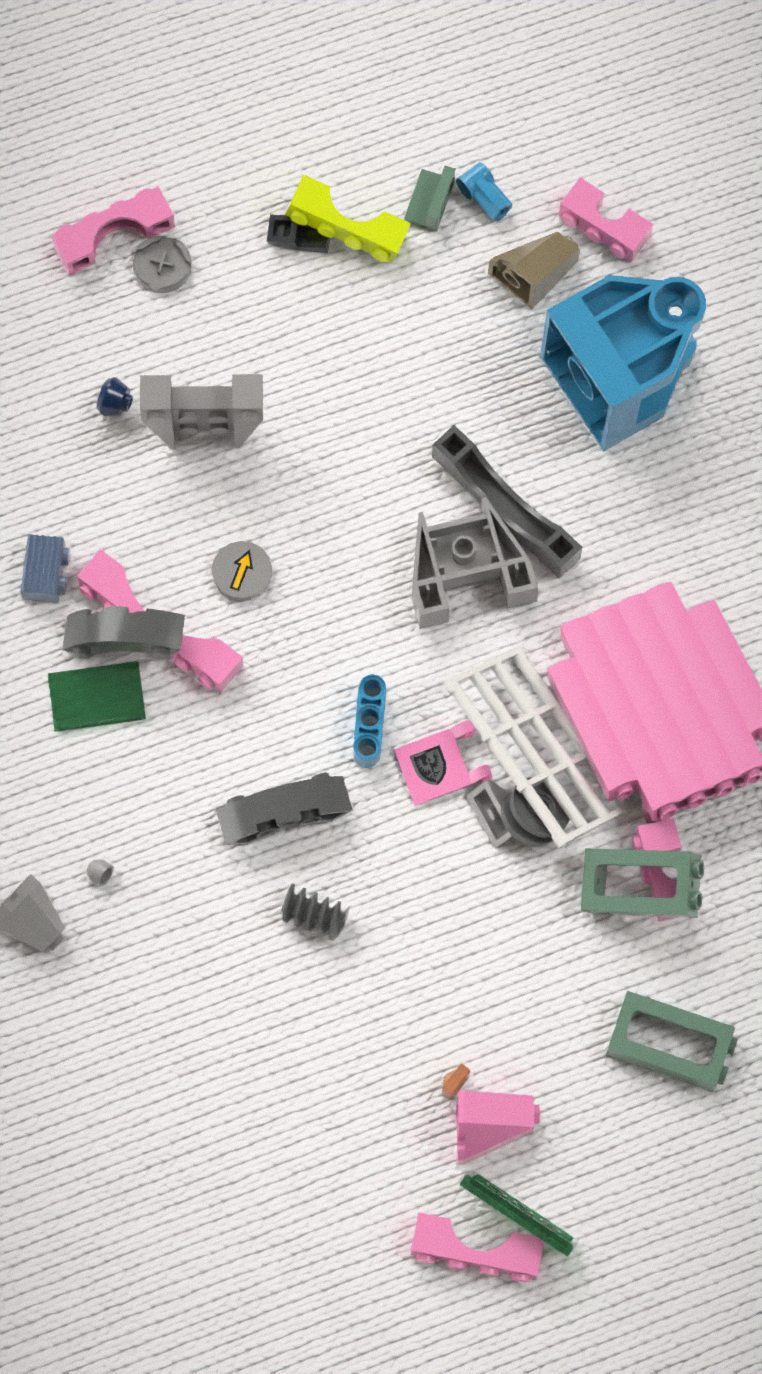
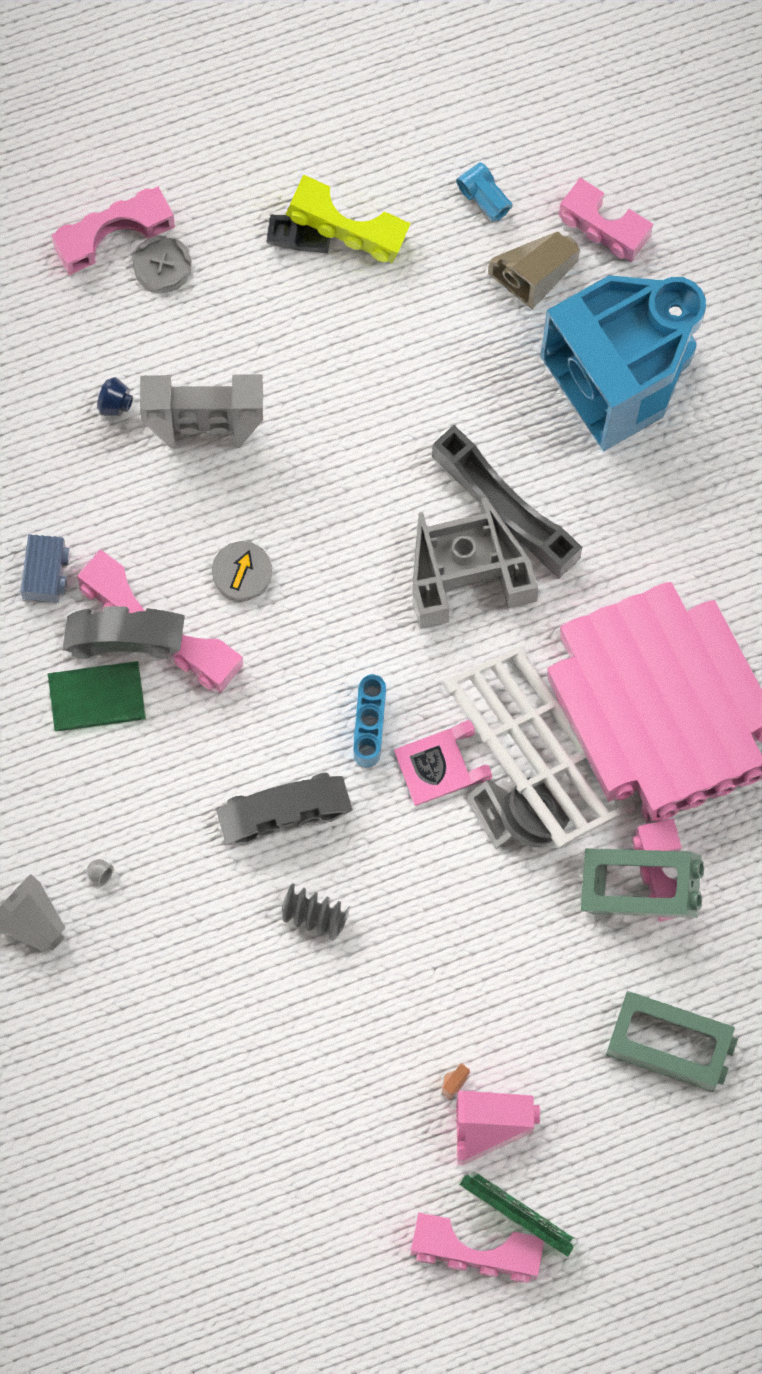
(430, 198): sand green panel -> none

